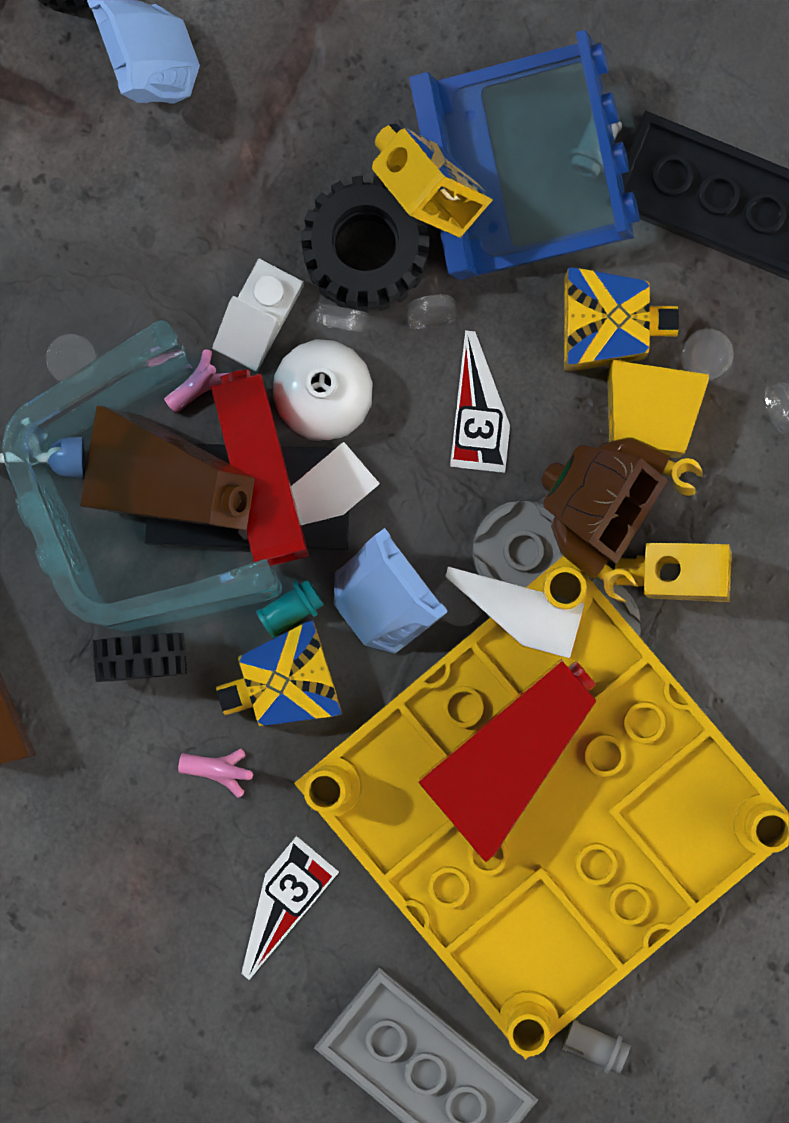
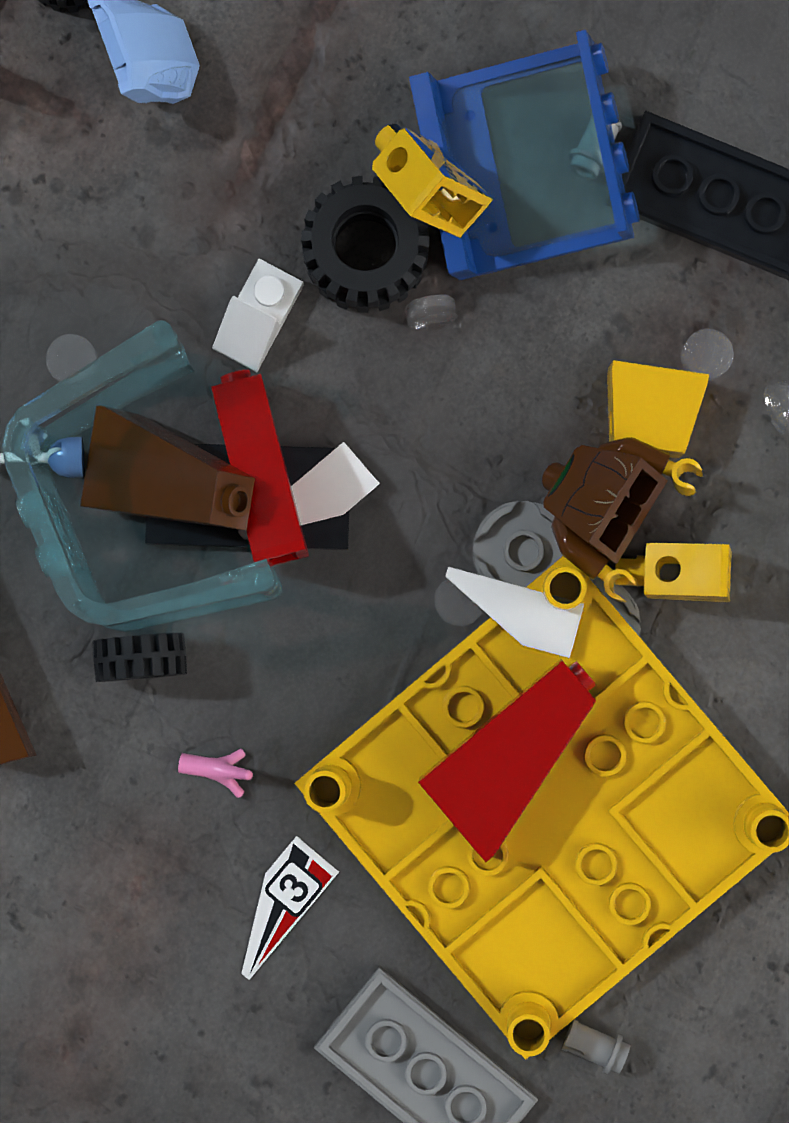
(195, 385): bright pink bar -> none
(283, 680): torso -> none
(290, 608): teal pin -> none
(326, 413): white cylinder -> none
(341, 318): clear tile -> none
(384, 596): light blue slope -> none
(480, 419): sticker -> none
(610, 319): torso -> none

